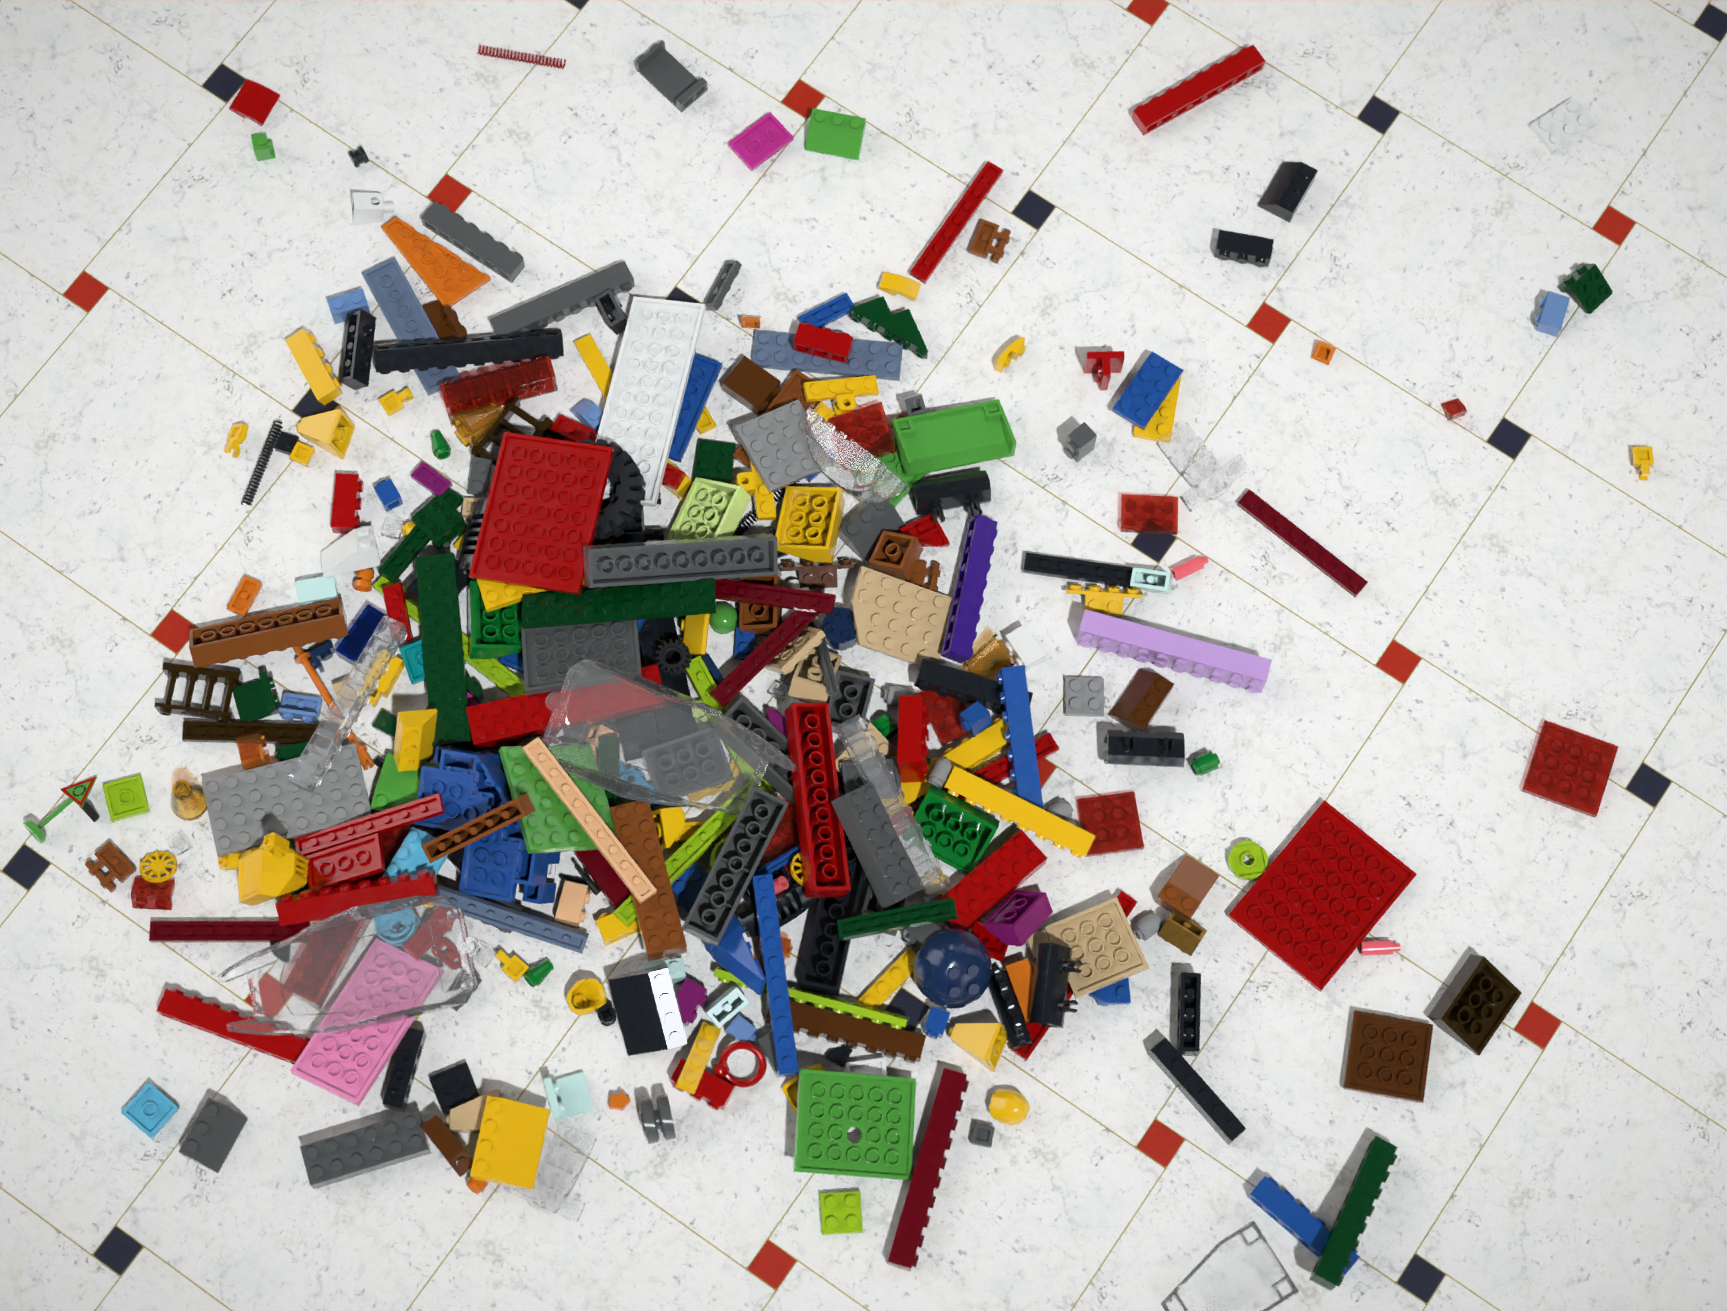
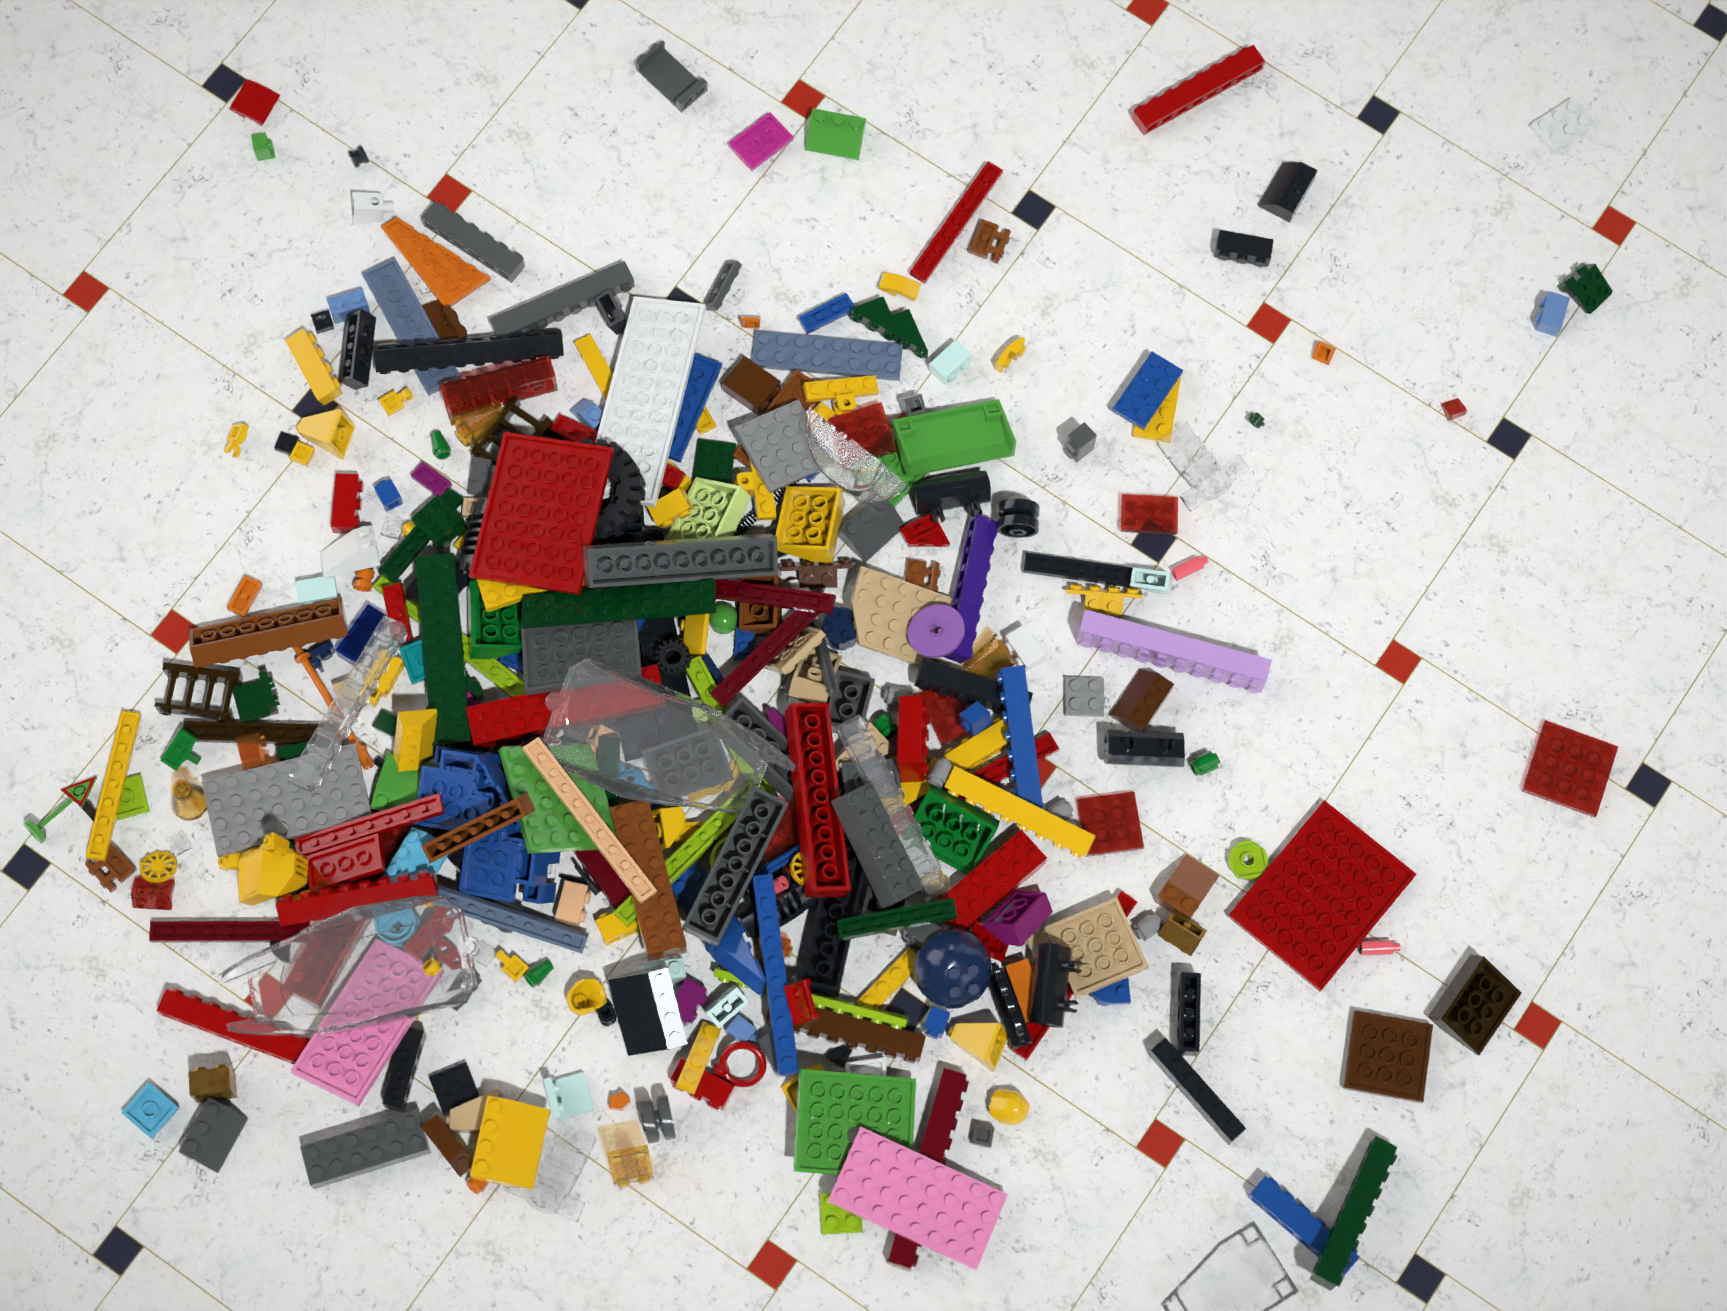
(113, 786): none -> yellow tile
(181, 750): none -> green plate
(212, 1083): none -> pearl gold brick
(265, 463): black piece -> none
(300, 707): medium blue bracket -> none
(322, 321): none -> black plate
(431, 967): none -> yellow plate
(518, 58): red piece -> none
(630, 1166): none -> clear yellow slope
(670, 508): none -> yellow brick
(778, 690): clear plate -> none
(801, 1001): none -> red plate
(823, 343): red brick -> none
(896, 555): dark orange brick -> none
(917, 1198): none -> bright pink plate
(950, 363): none -> light aqua brick
(950, 629): none -> medium lavender piece
(1018, 518): none -> black wheel
(1103, 365): red bracket -> none
(1256, 420): none -> dark green plate
(1302, 543): dark red plate -> none
(1643, 459): yellow plate -> none

